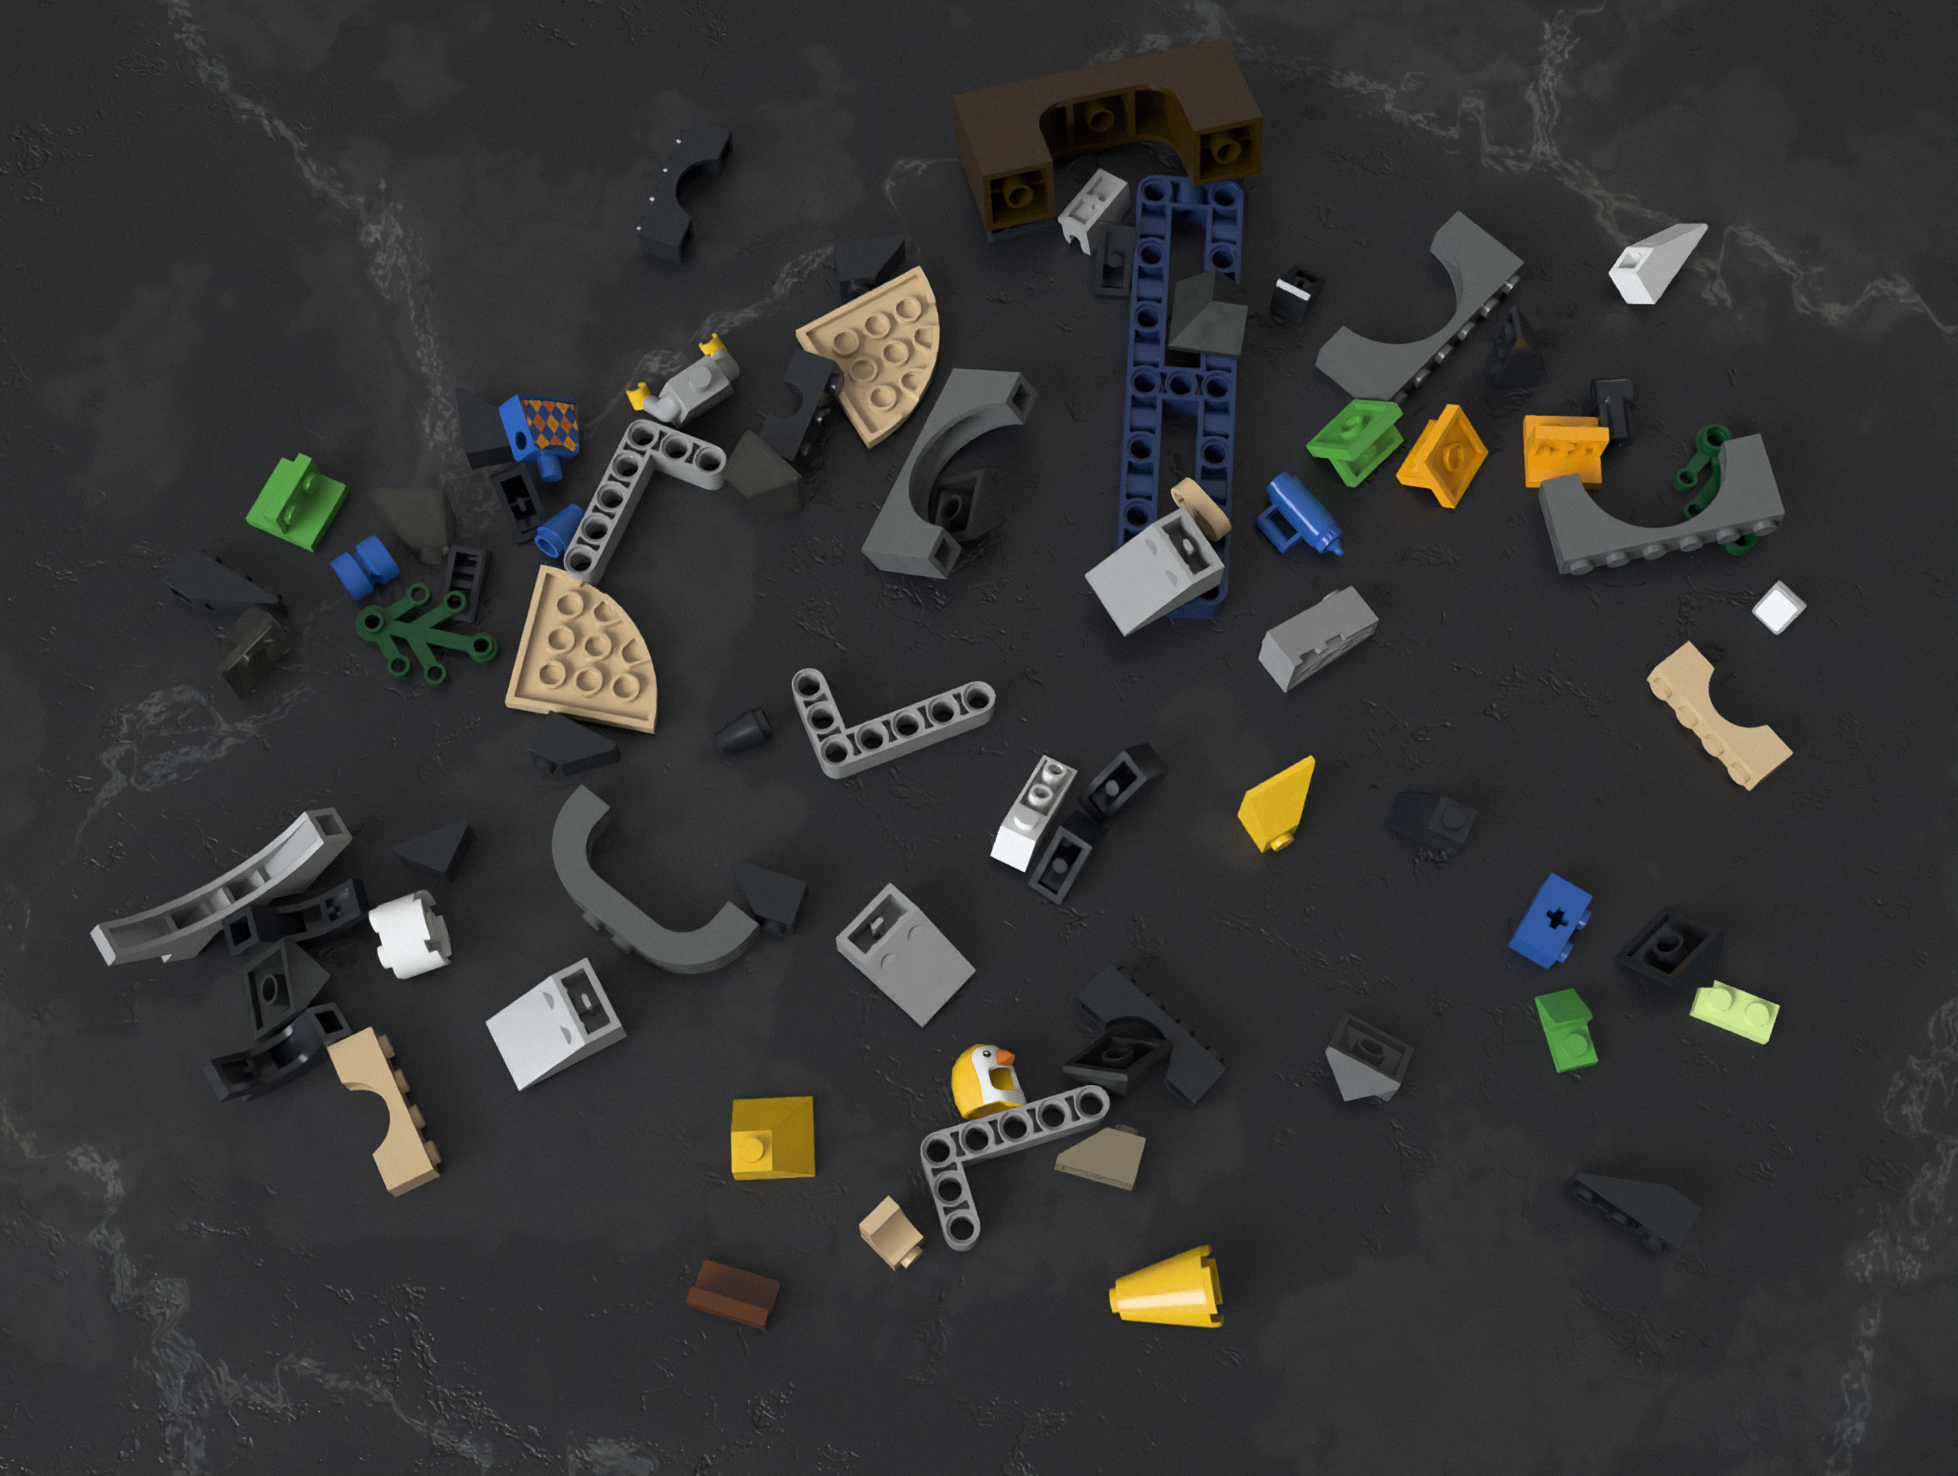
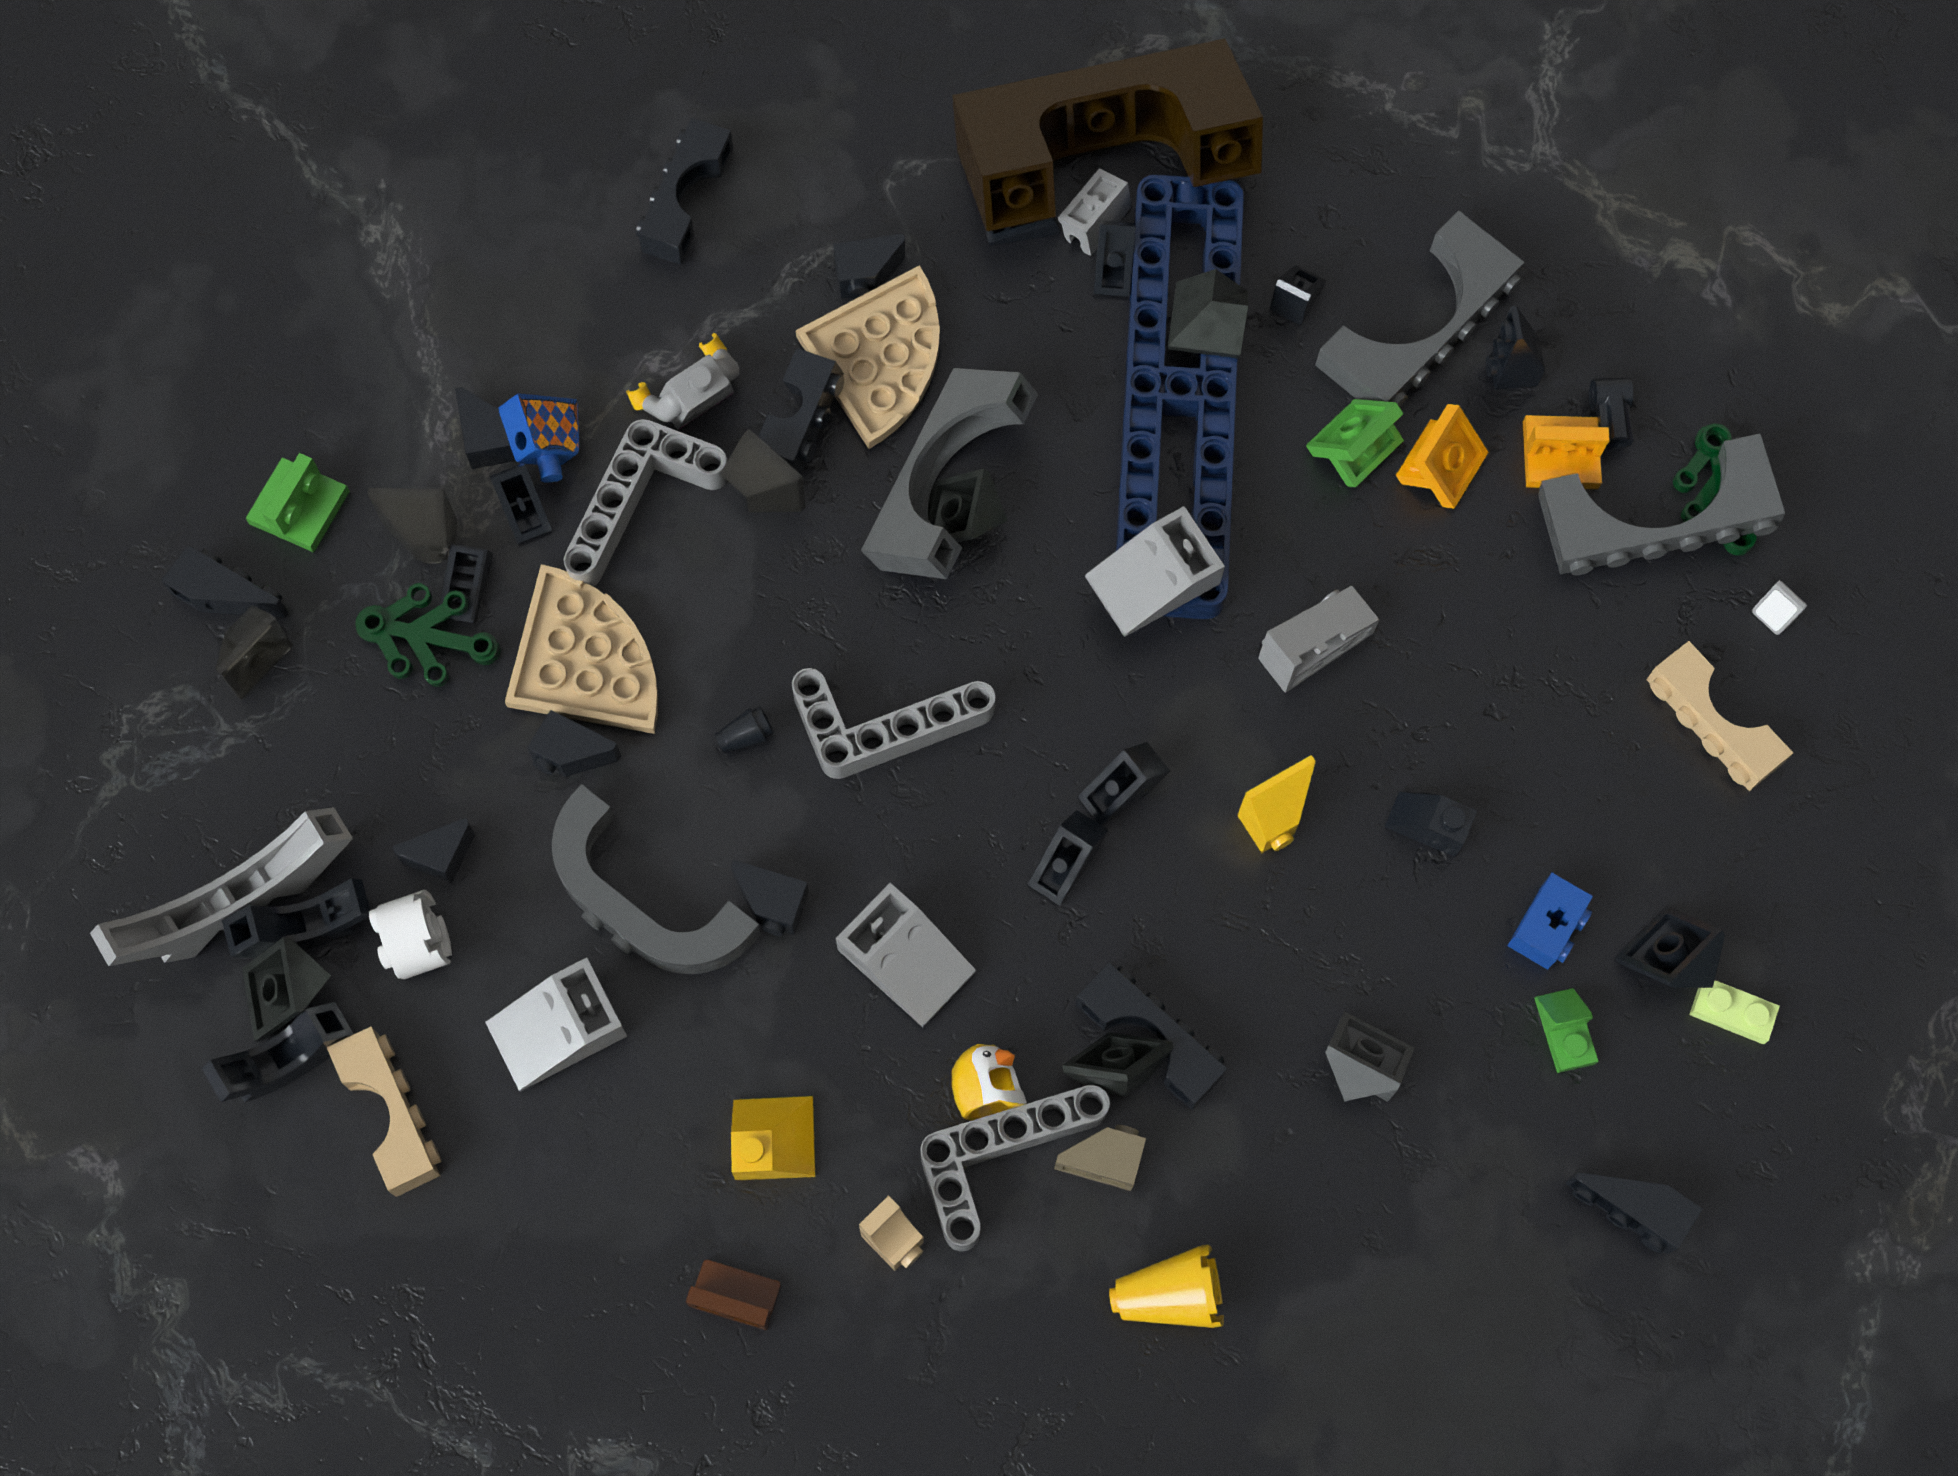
(365, 567): blue wheel -> none
(559, 531): blue cone -> none
(1033, 813): white slope -> none
(1202, 509): tan beam -> none
(1305, 515): blue piece -> none
(1652, 263): white slope -> none

